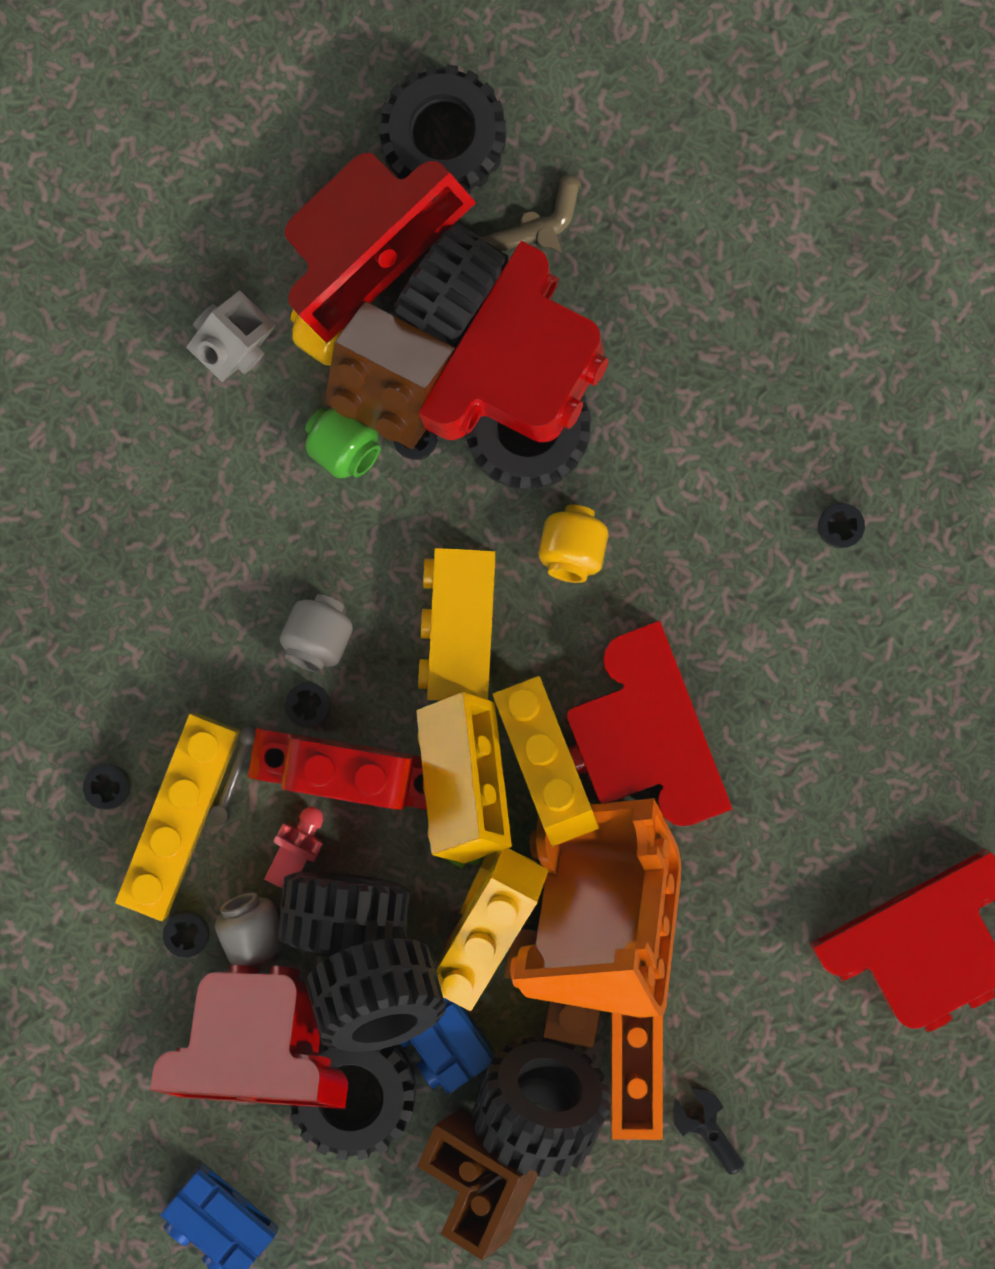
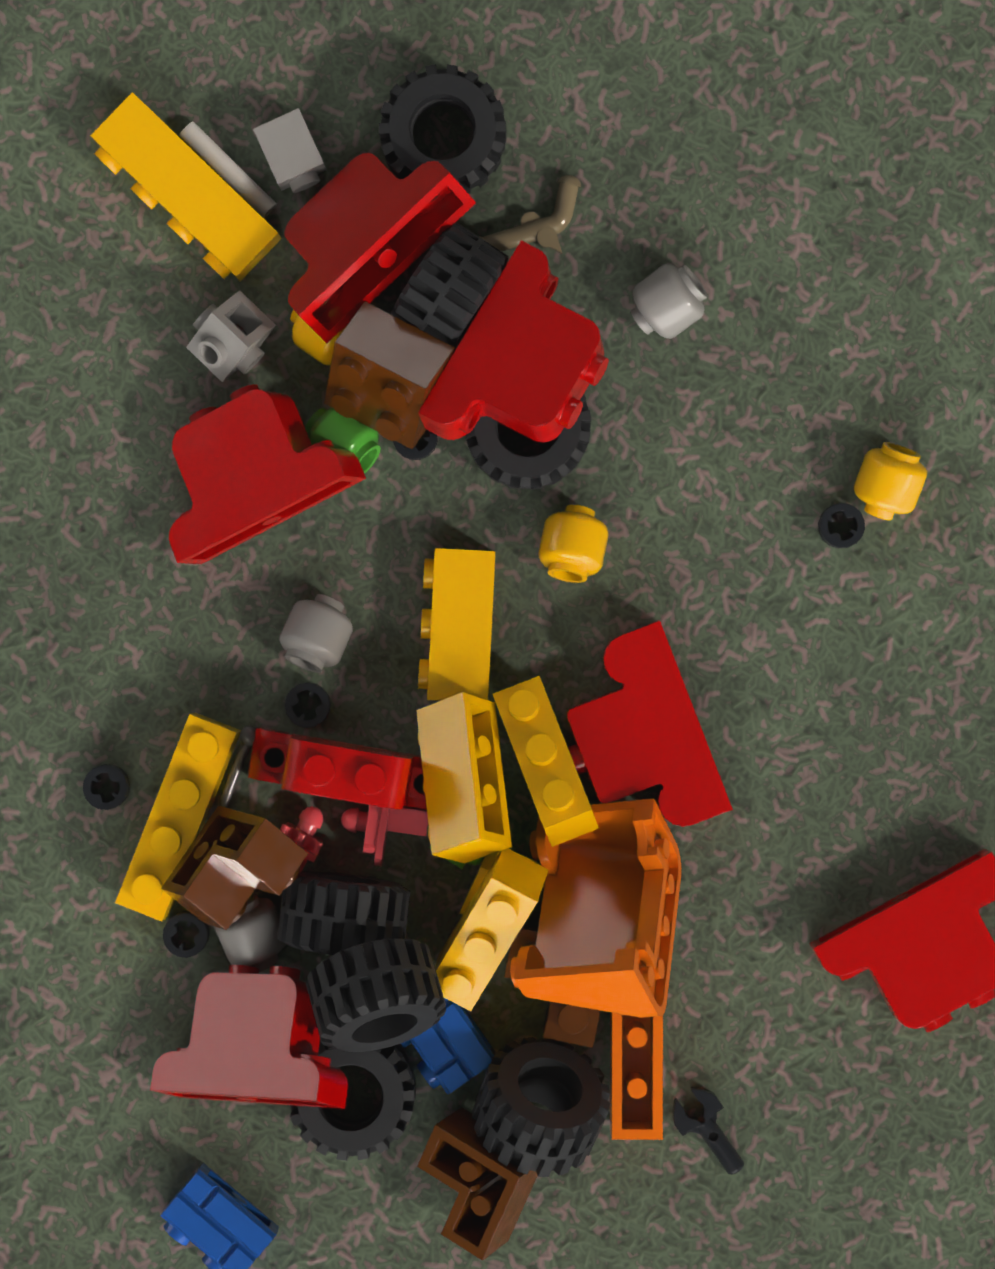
(185, 187): none -> yellow brick
(227, 169): none -> white piece
(229, 862): none -> reddish brown brick
(250, 471): none -> red brick
(290, 151): none -> light grey brick
(380, 821): none -> coral piece
(668, 301): none -> light grey head
(890, 480): none -> yellow head

